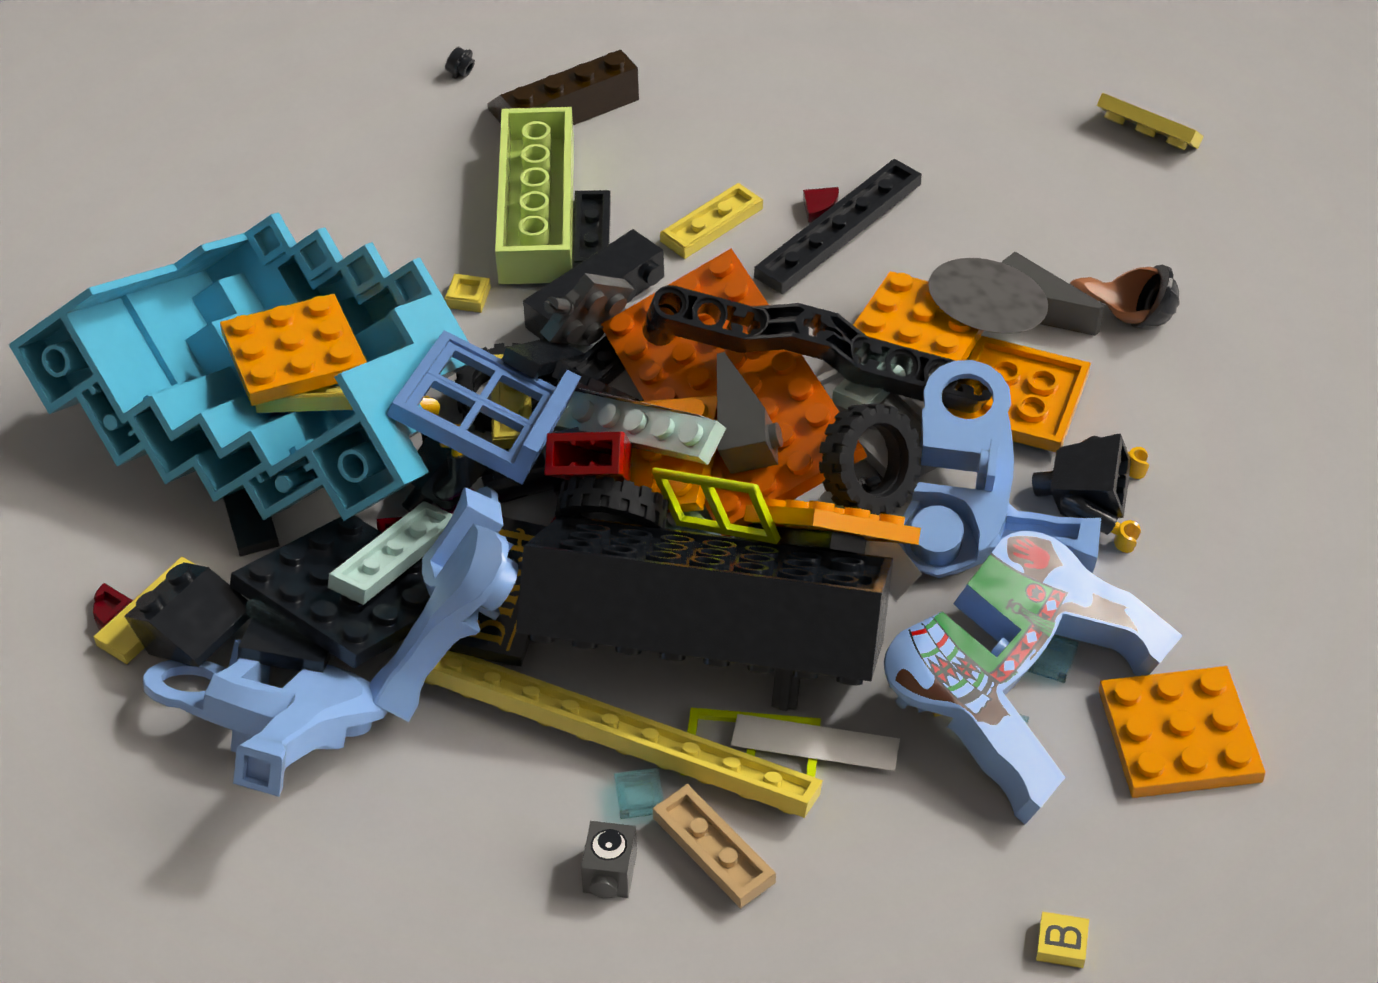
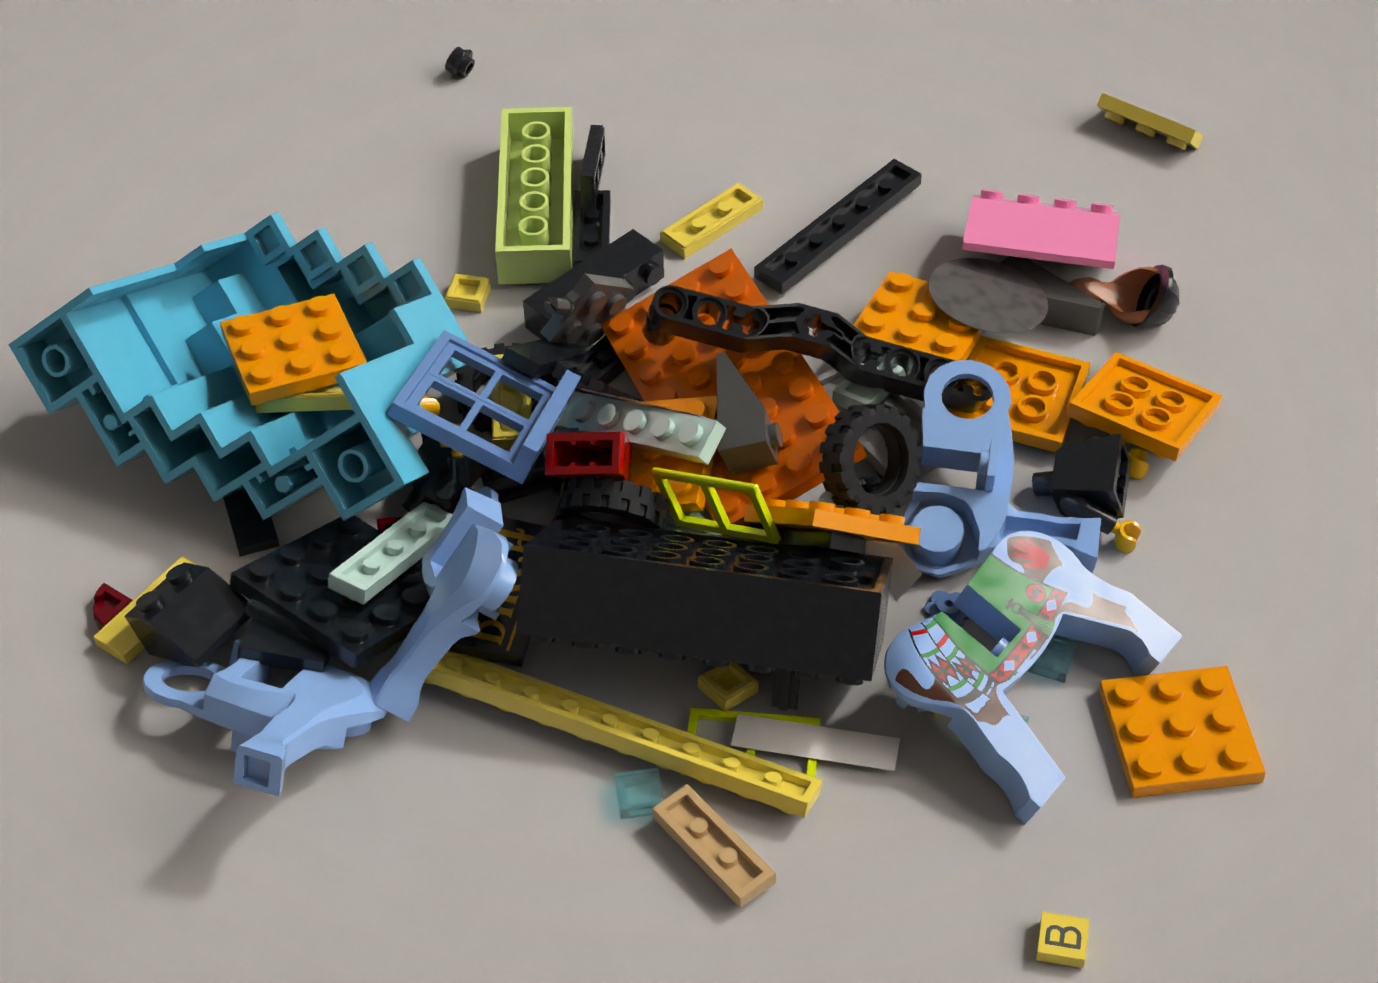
(587, 88): dark brown slope -> none
(592, 166): none -> black tile
(609, 859): dark grey brick -> none
(728, 685): none -> light yellow tile
(819, 201): dark red tile -> none
(943, 602): none -> medium blue plant
(1042, 230): none -> bright pink slope
(1144, 406): none -> light orange plate

